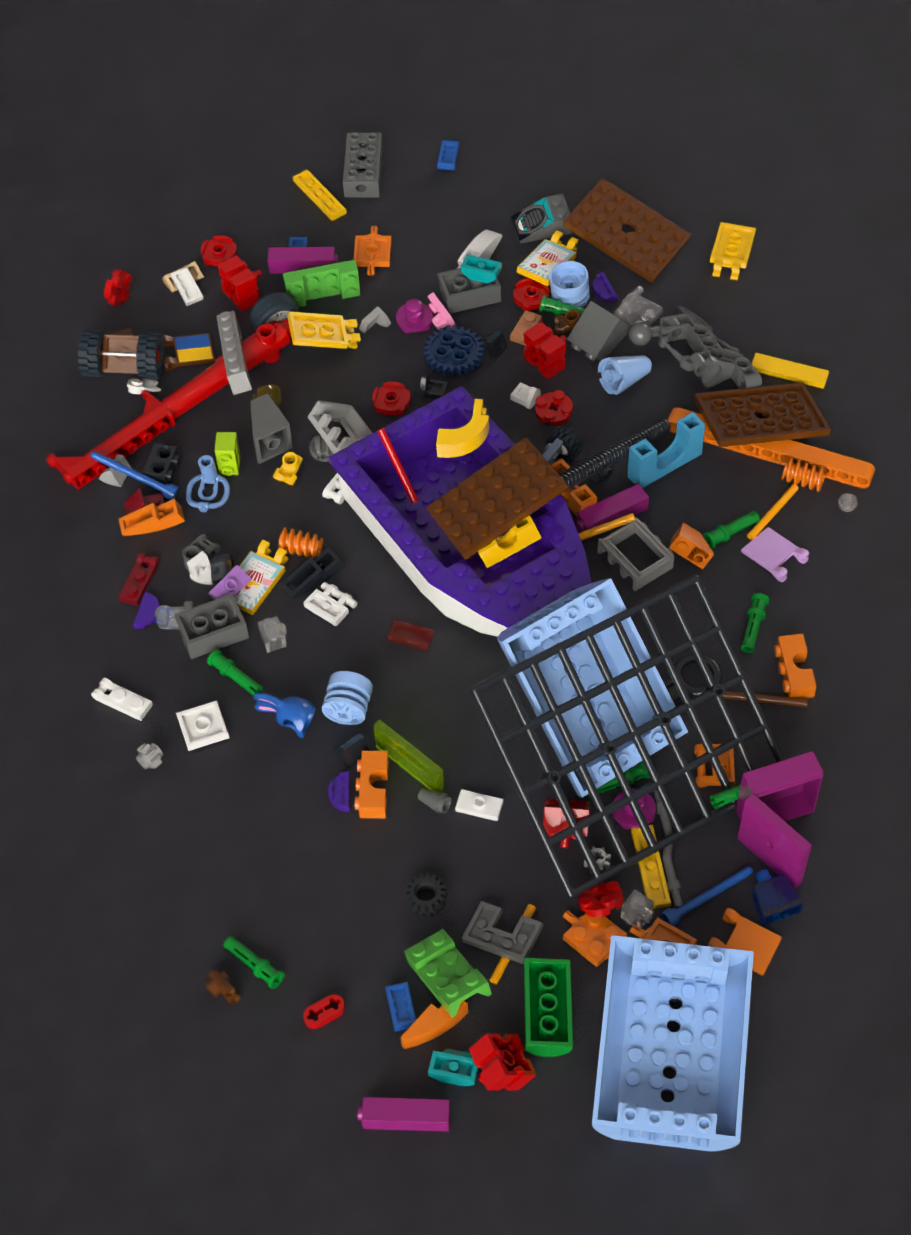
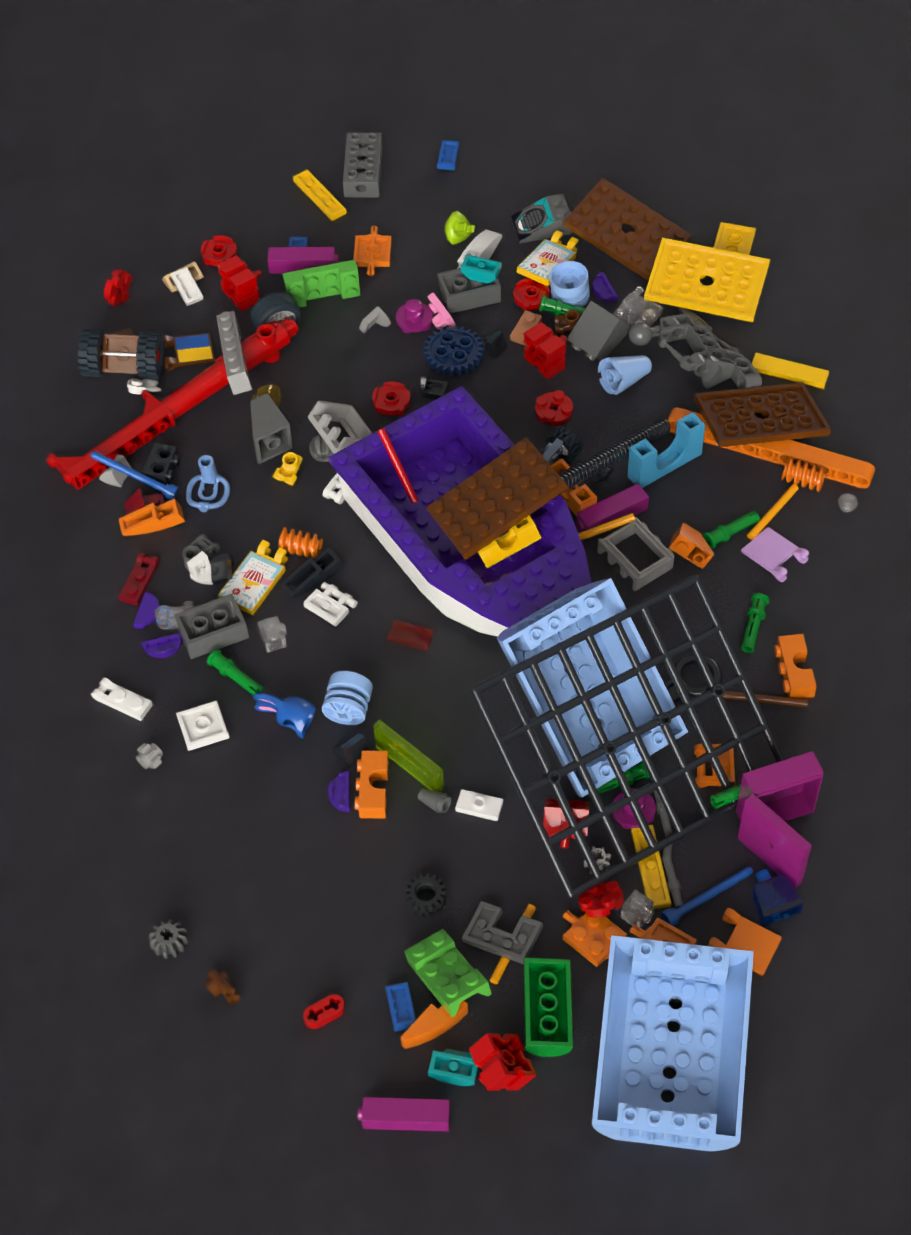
(163, 646): none -> dark purple tile
(176, 936): none -> dark grey gear
(227, 453): lime brick -> none
(230, 584): medium lavender plate -> none
(261, 967): green pin -> none
(322, 330): yellow tile -> none
(457, 228): none -> lime piece
(465, 439): yellow arch -> none
(525, 395): white tile -> none
(735, 275): none -> yellow plate

